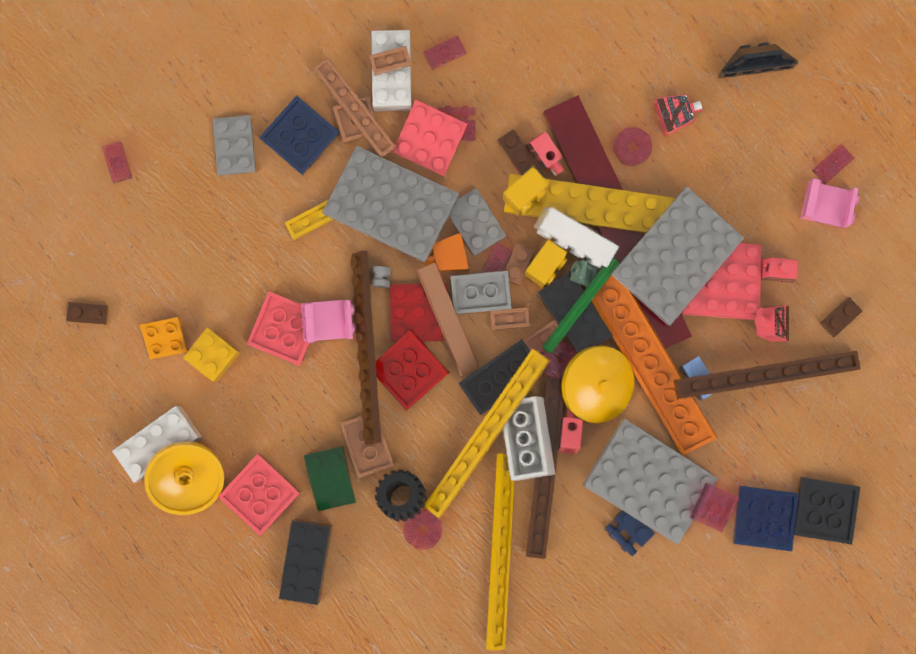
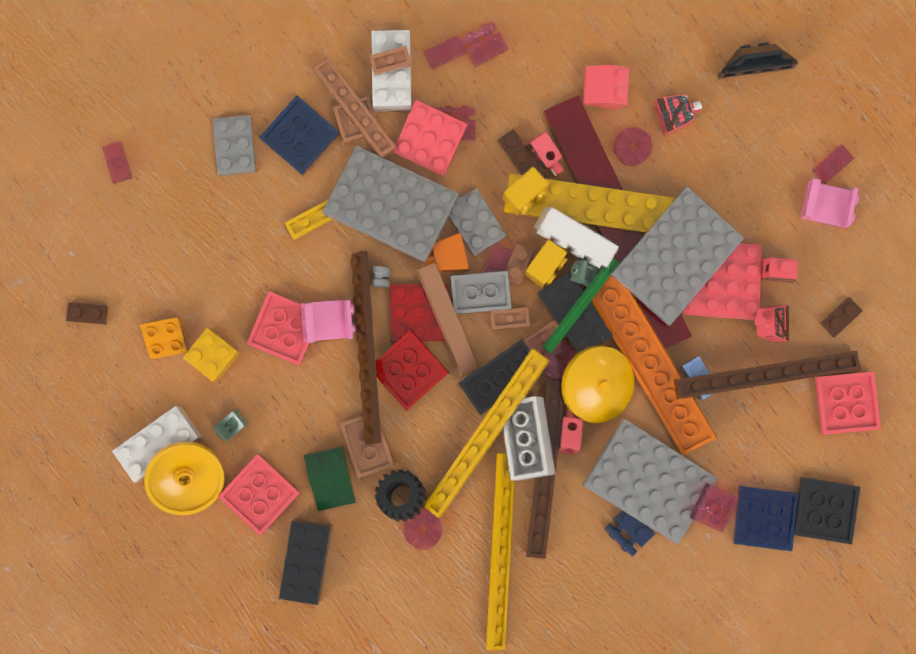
(230, 425): none -> sand green bracket
(486, 49): none -> clear pink plate
(606, 86): none -> coral slope
(847, 403): none -> coral plate

